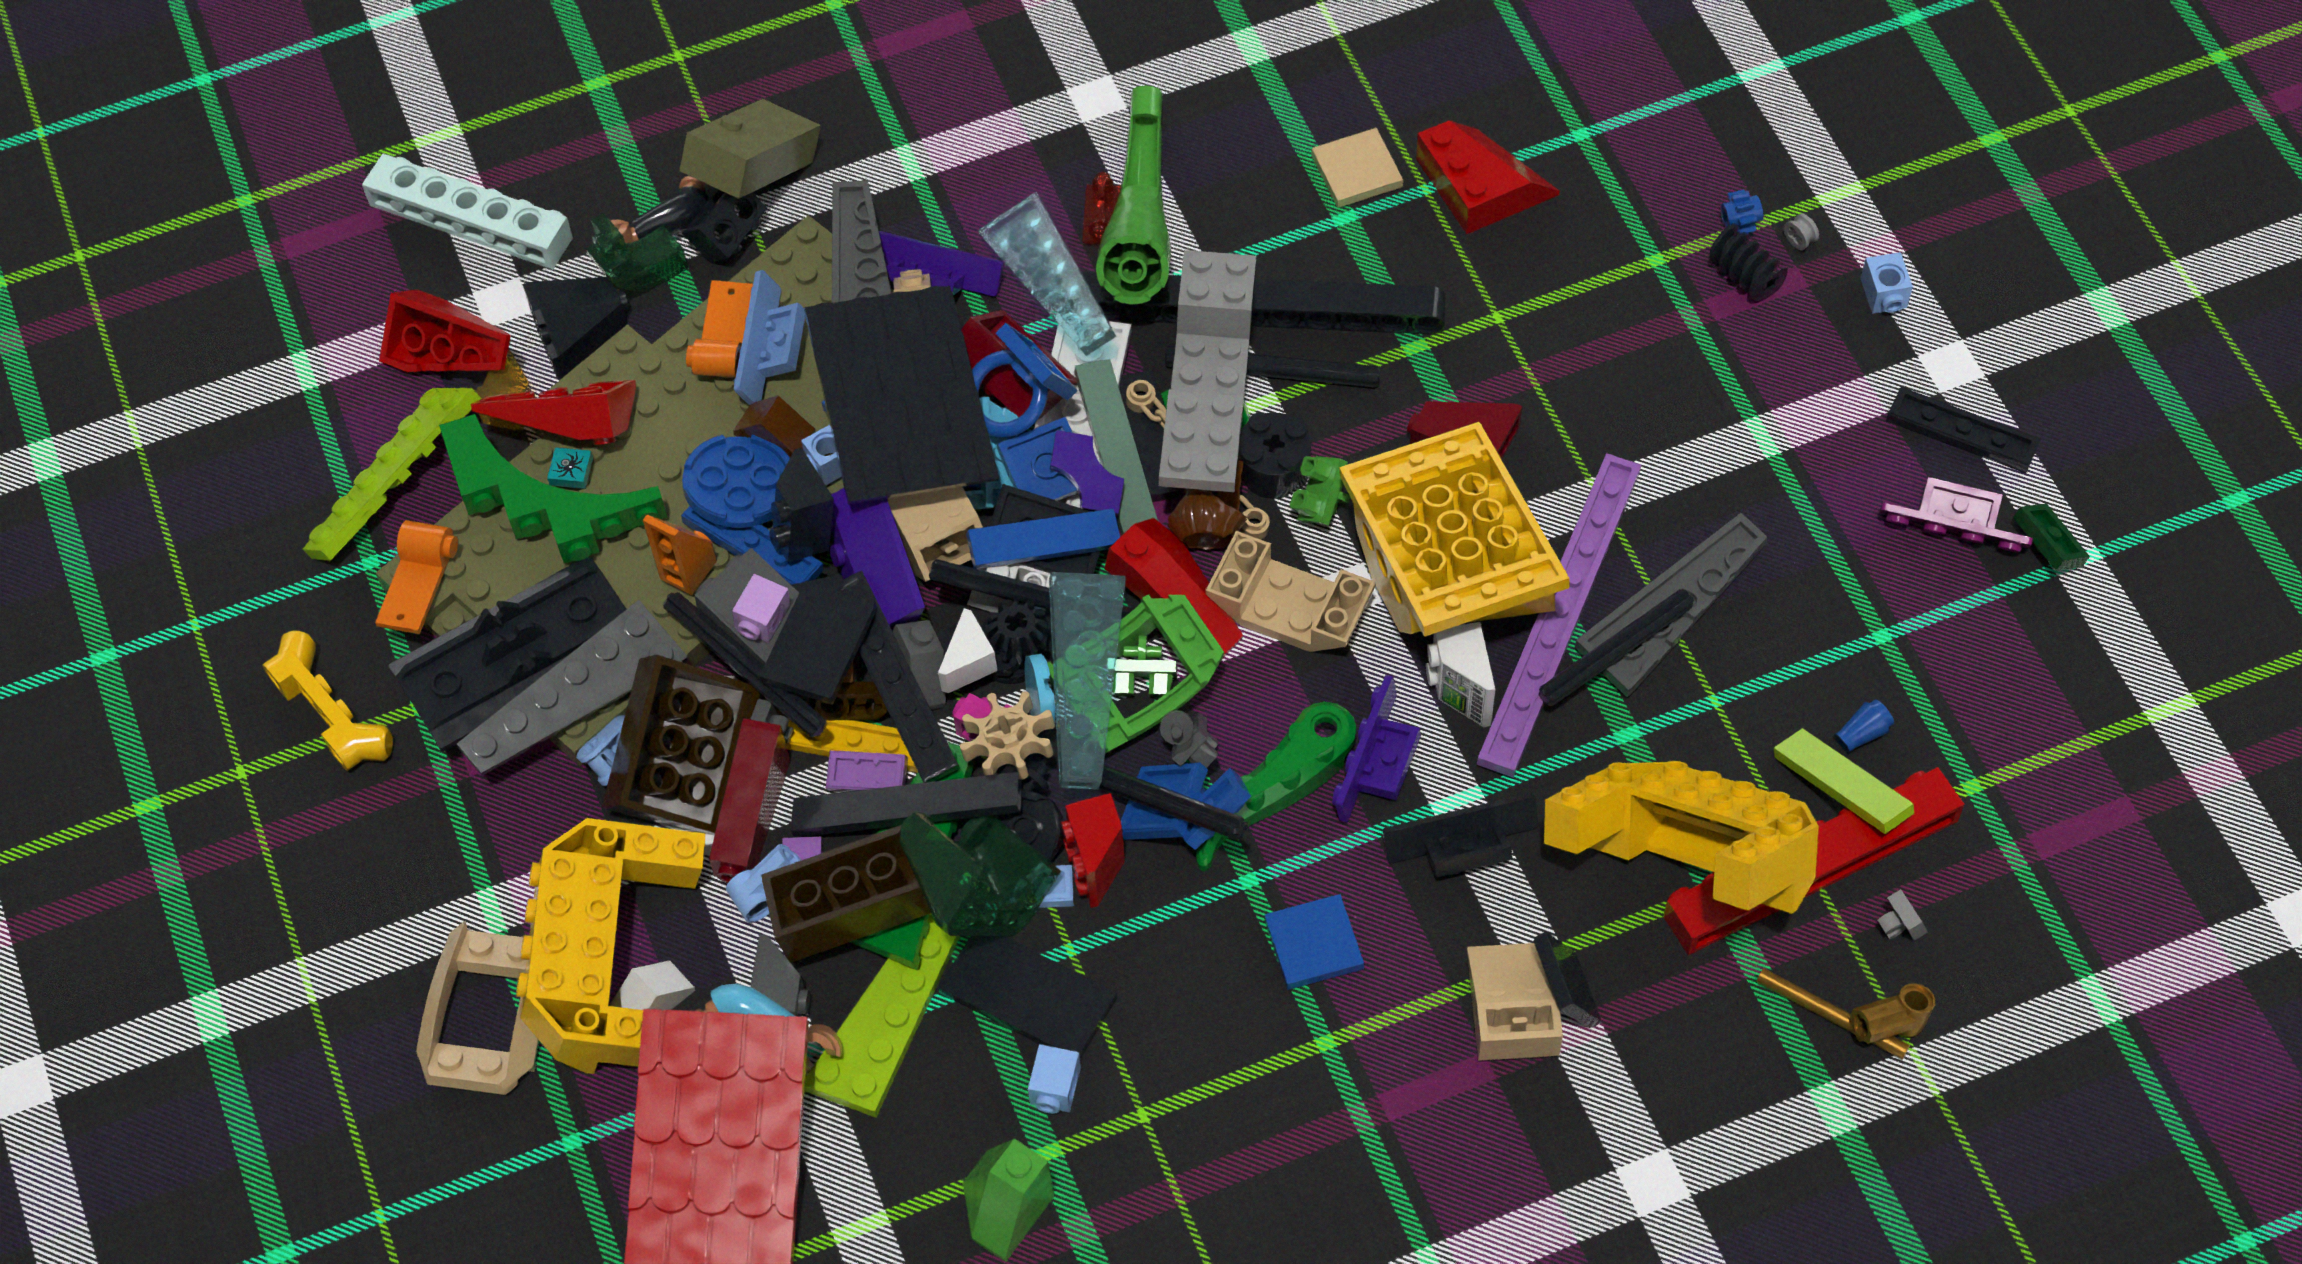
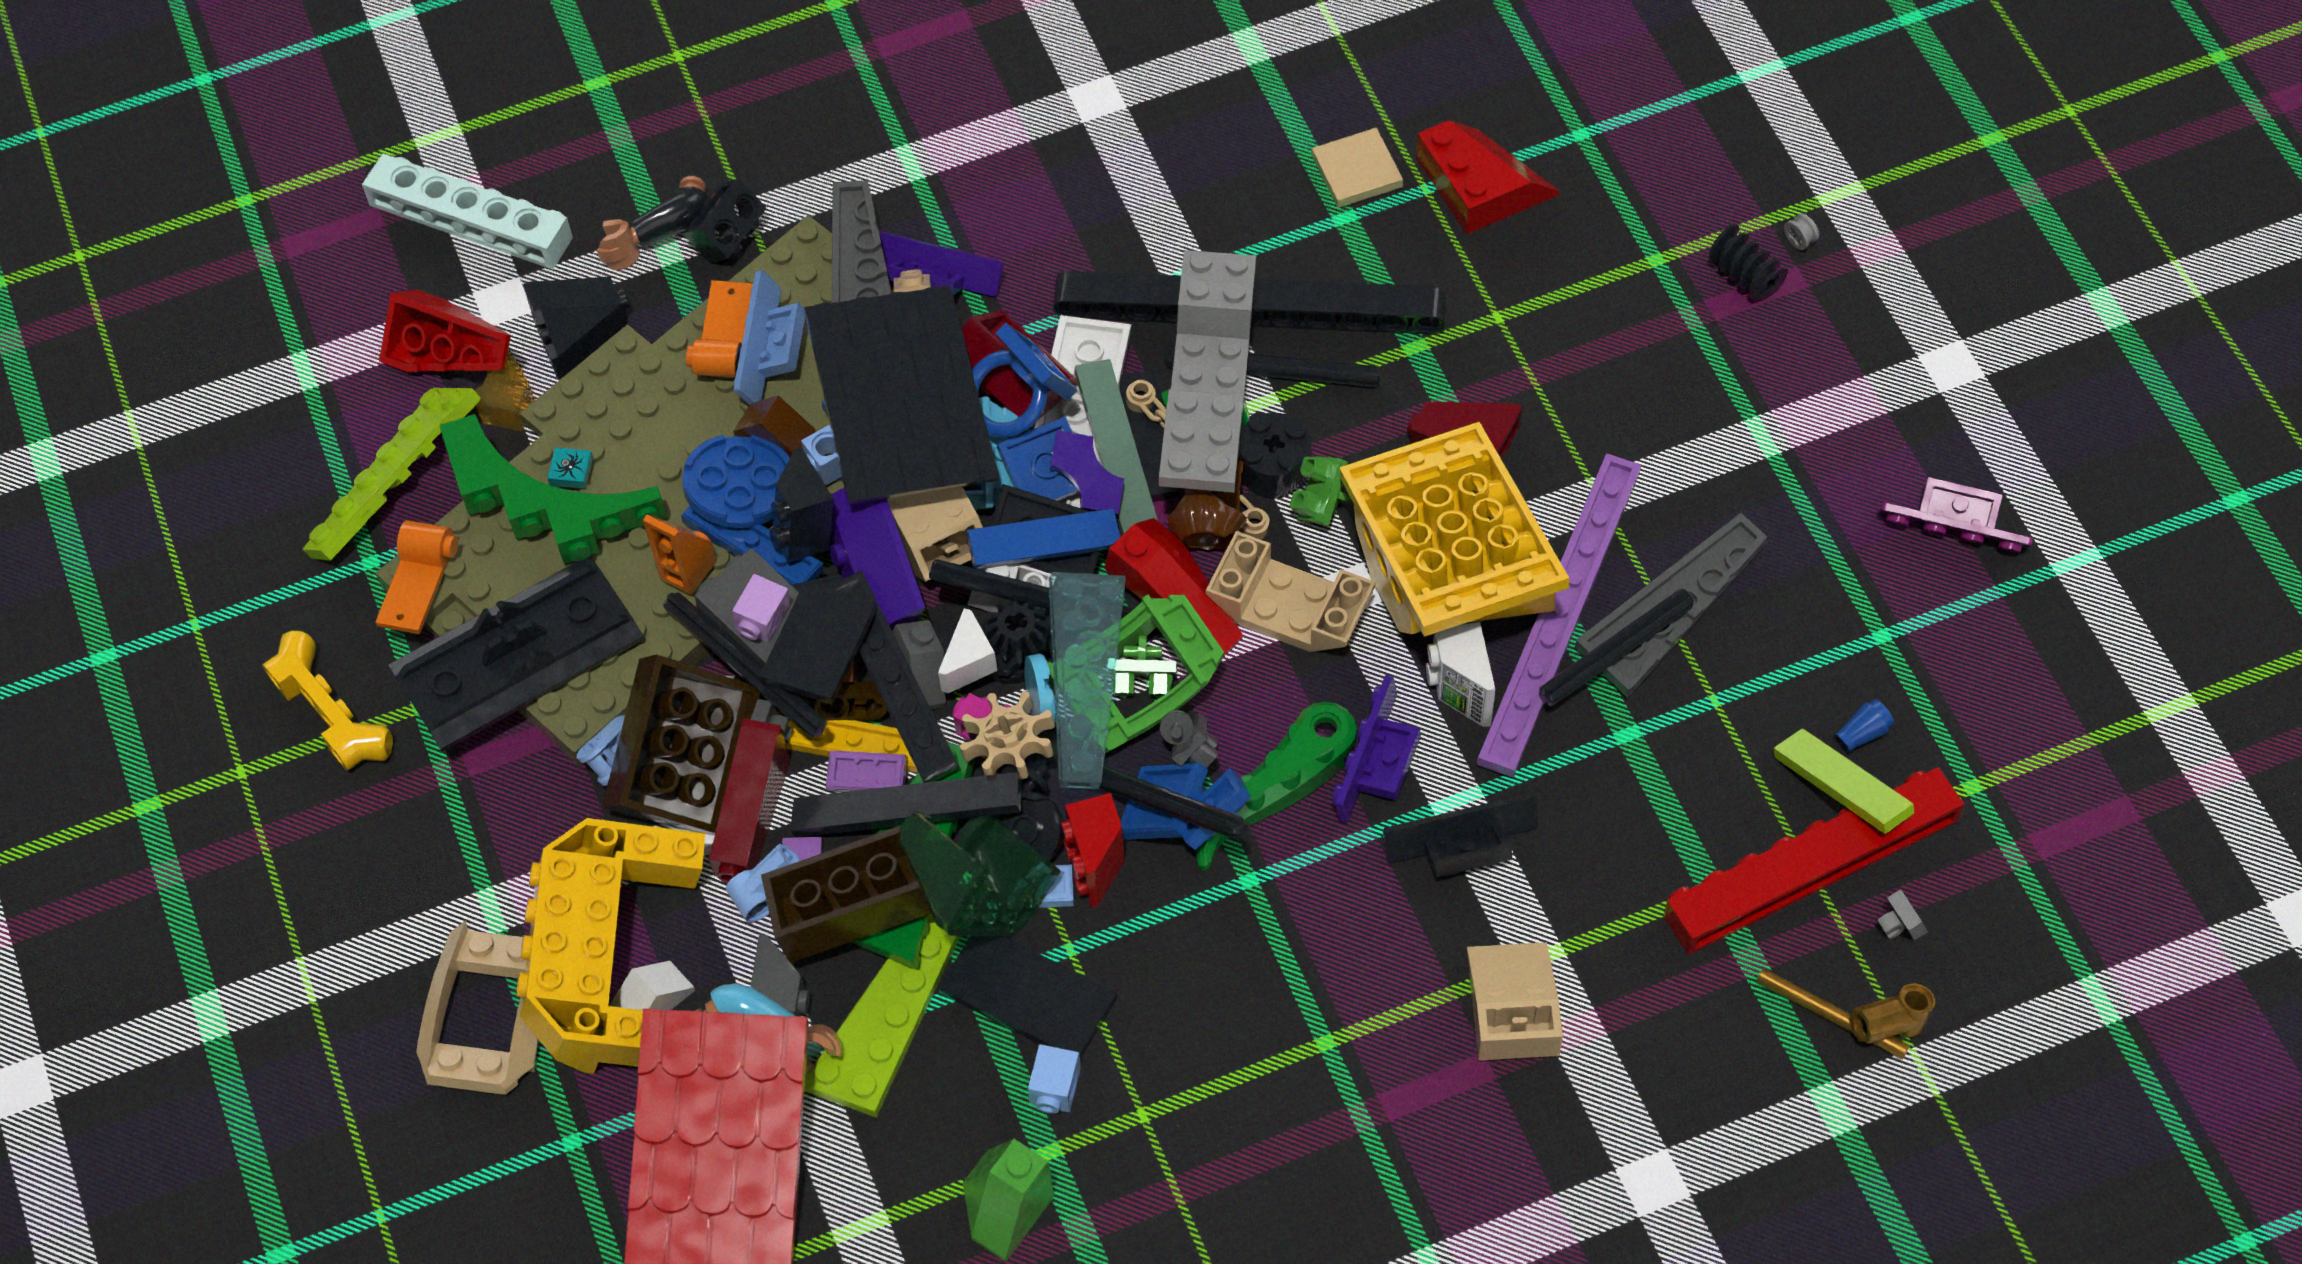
(572, 690): dark grey wing -> none
(587, 413): red wedge -> none
(637, 263): clear green arch -> none
(749, 148): olive brick -> none
(1042, 261): clear light blue wing -> none
(1099, 207): clear red hinge -> none
(1136, 242): bright green brick -> none
(1314, 941): blue tile -> none
(1567, 980): black tile -> none
(1742, 210): blue gear -> none
(1749, 837): yellow wedge -> none
(1886, 283): light blue brick -> none
(1963, 429): black tile -> none
(2051, 537): dark green plate -> none

